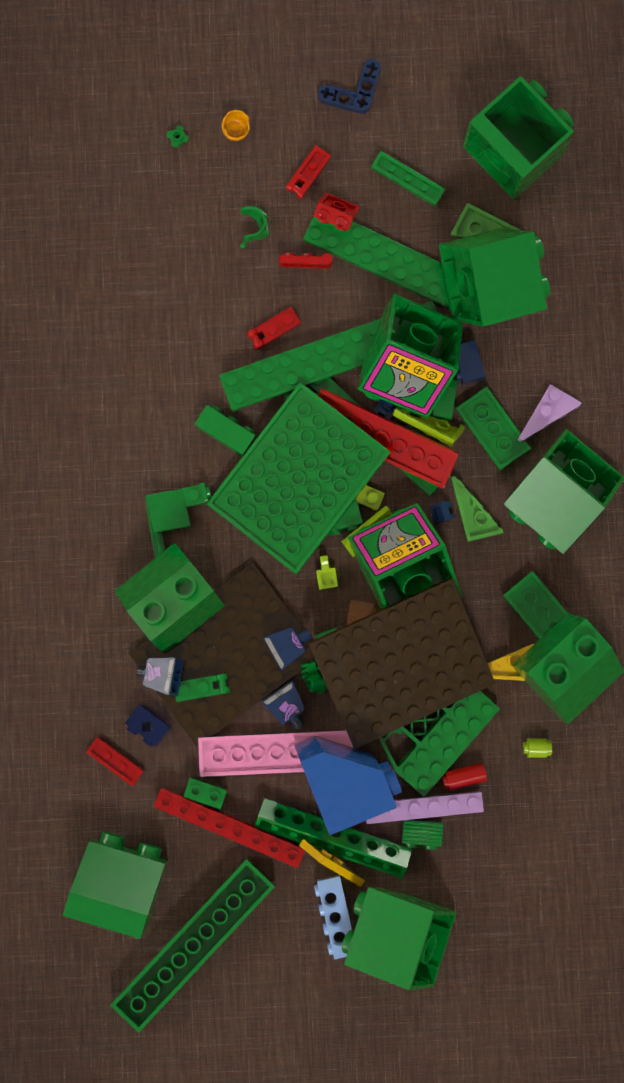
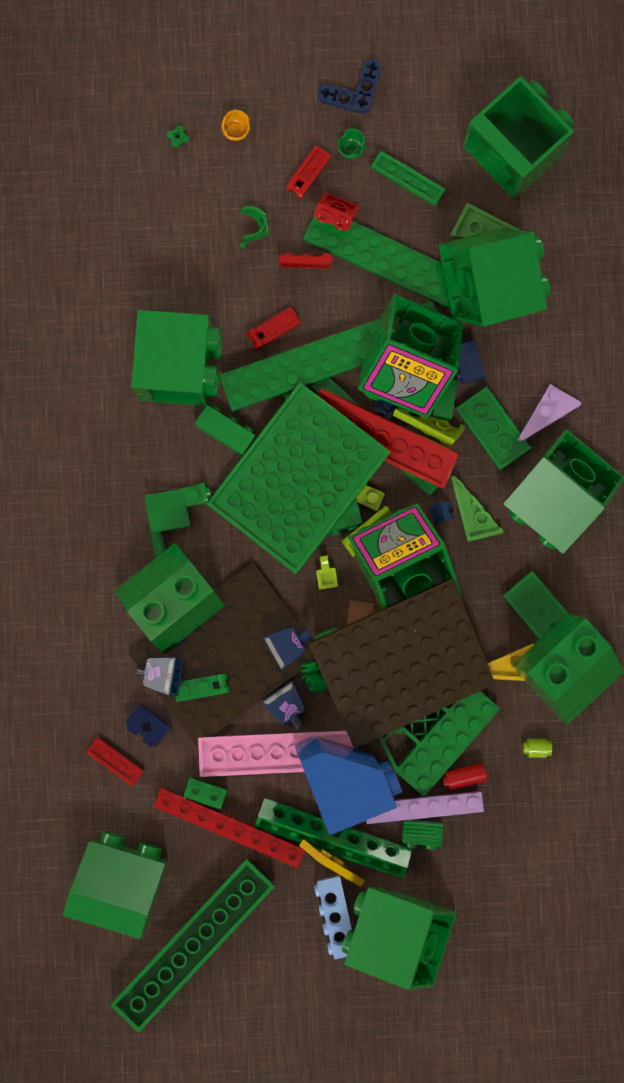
(175, 358): none -> green piece
(352, 144): none -> green hair

